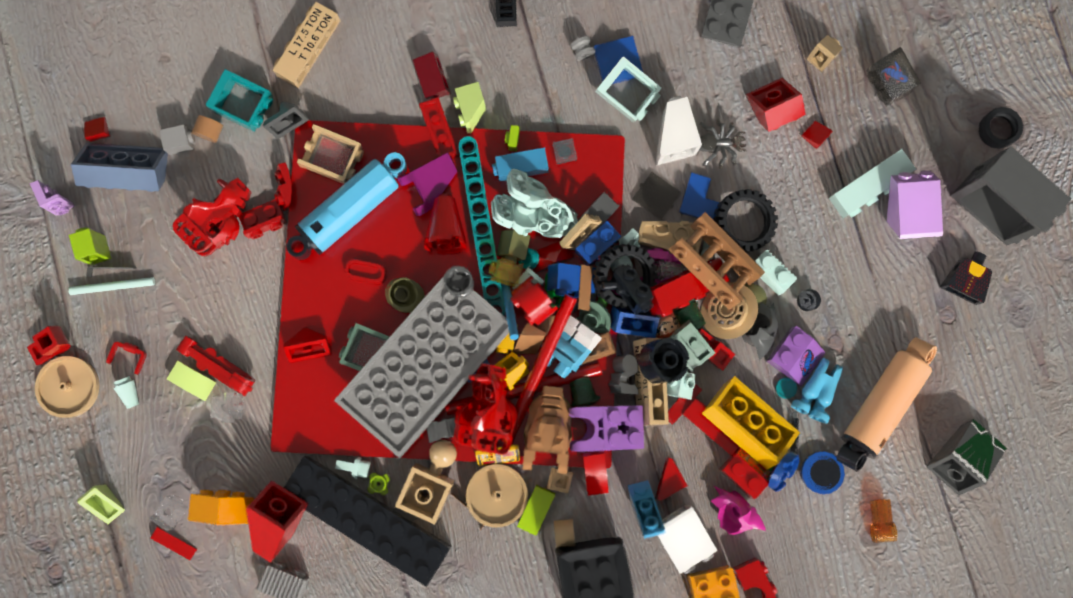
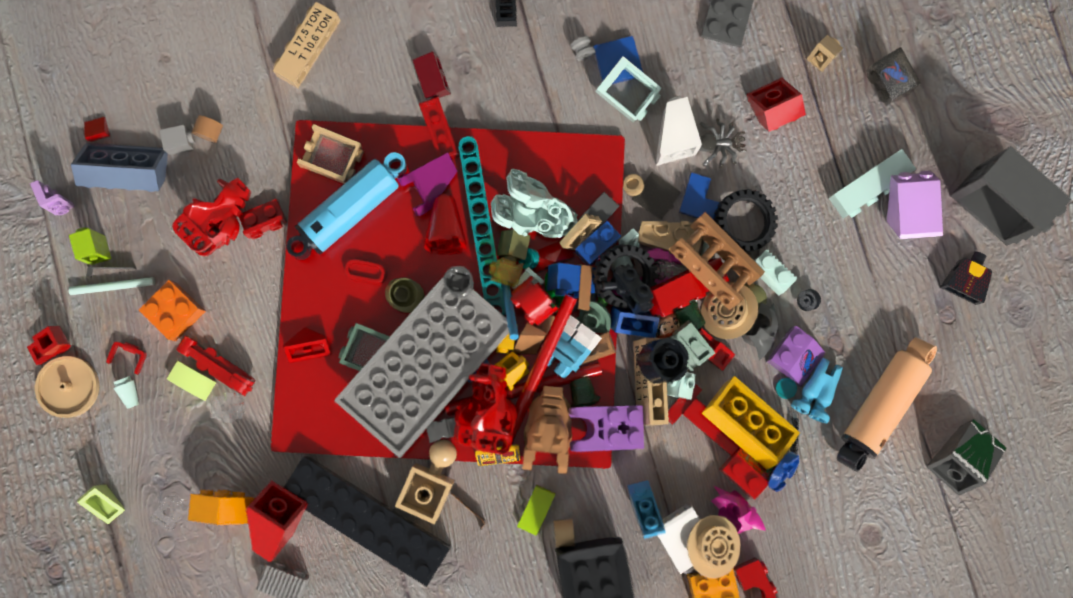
(172, 310): none -> orange brick
(173, 543): red piece -> none
(222, 92): teal window -> none
(283, 191): red slope -> none
(285, 120): dark grey slope -> none
(359, 467): light aqua piece -> none
(382, 489): lime plate -> none
(471, 104): yellowish green slope -> none
(496, 495): tan piece -> none
(512, 138): lime plate -> none
(531, 162): dark azure brick -> none
(559, 481): tan tile -> none
(564, 151): clear light blue plate -> none
(595, 473): red slope -> none
(624, 367): dark grey leg -> none
(633, 184): none -> tan tile
(670, 481): red slope -> none
(721, 548): none -> tan wheel
(816, 134): red slope -> none
(822, 472): tile -> none
(882, 526): clear orange piece -> none
(1014, 120): black tyre -> none

